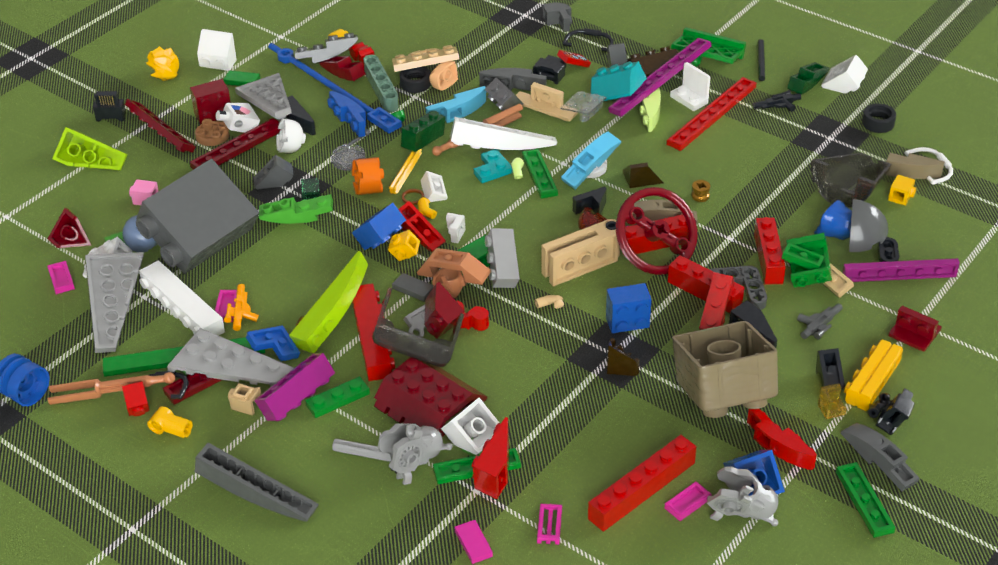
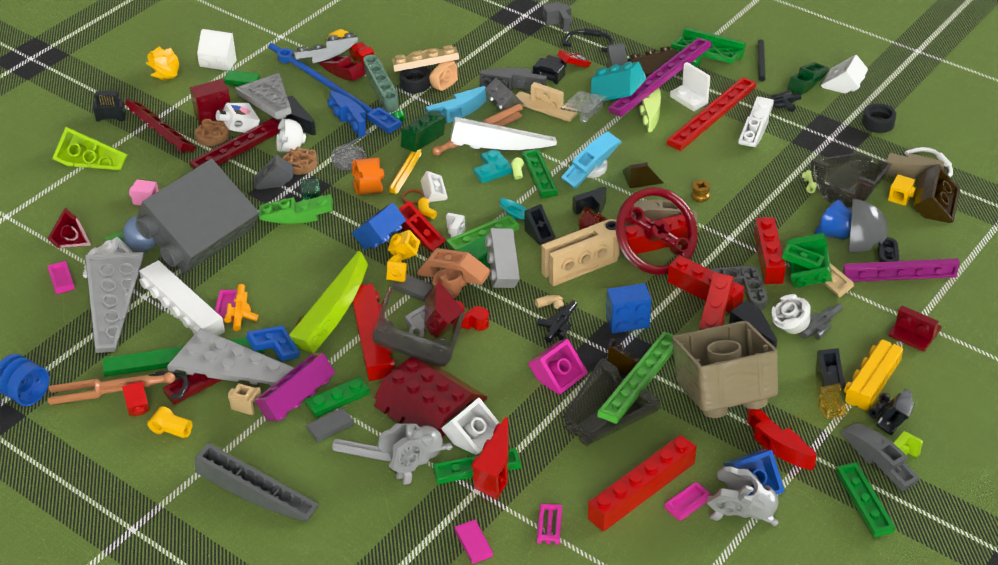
(302, 160): none -> medium nougat tile
(329, 425): none -> dark grey tile
(396, 269): none -> yellow bracket
(464, 239): none -> bright green plate
(513, 208): none -> teal dish
(538, 225): none -> black slope
(557, 322): none -> black piece
(558, 366): none -> dark pink slope
(600, 385): none -> clear smoke cone
(637, 379): none -> bright green tile
(757, 122): none -> white slope
(791, 314): none -> white cone
(811, 185): none -> yellowish green arm
(909, 444): none -> lime bracket
(936, 195): none -> dark brown slope

